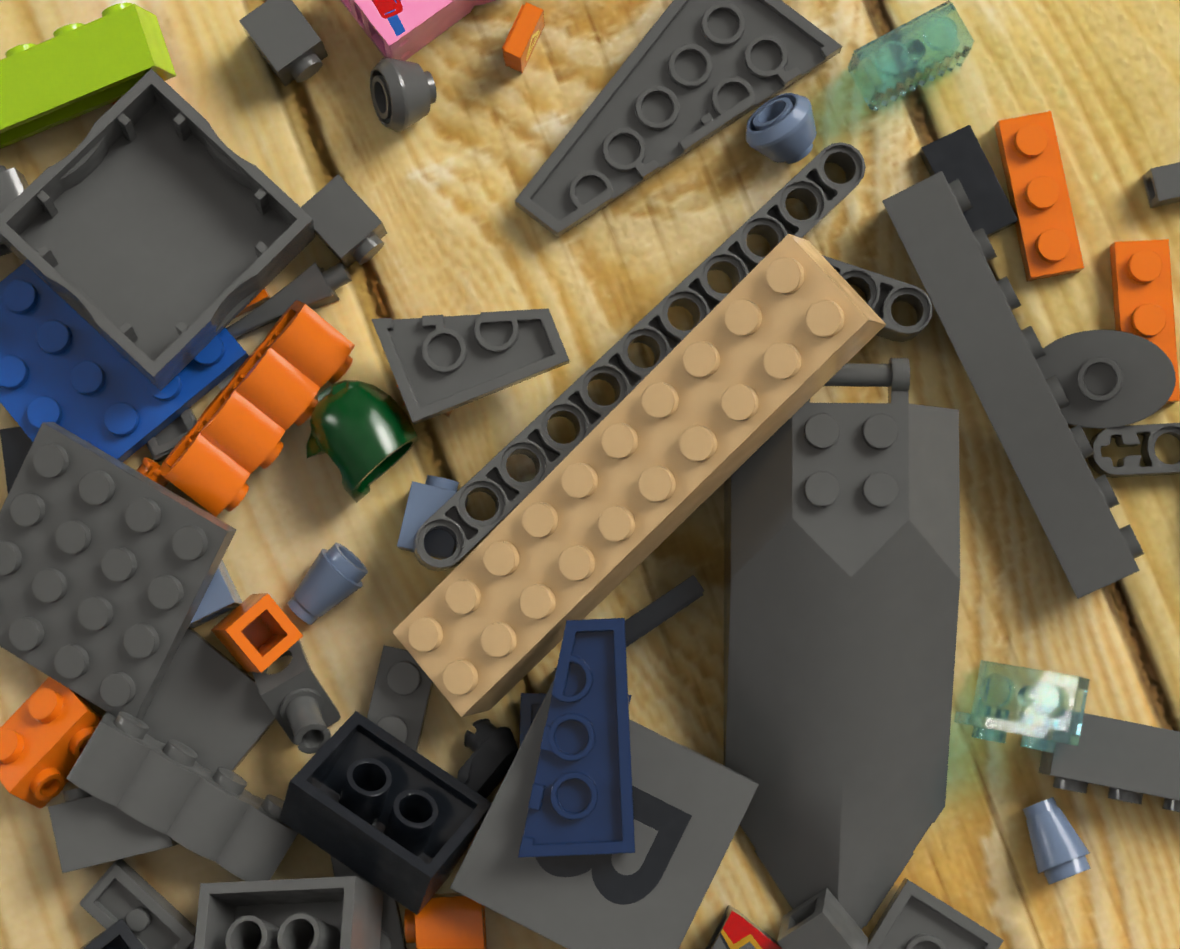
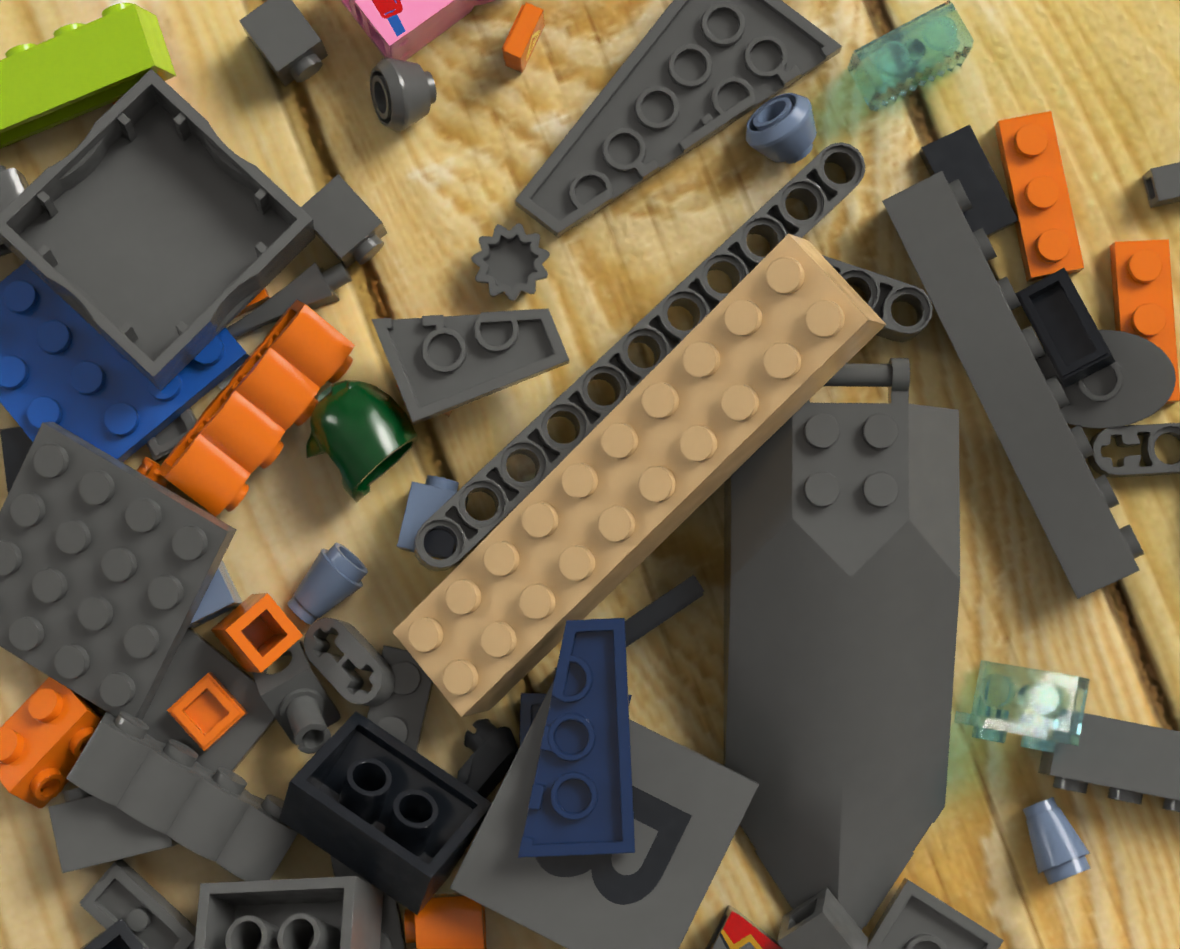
(207, 711): none -> orange tile
(357, 654): none -> dark grey beam
(510, 261): none -> dark grey piece
(1065, 327): none -> black tile

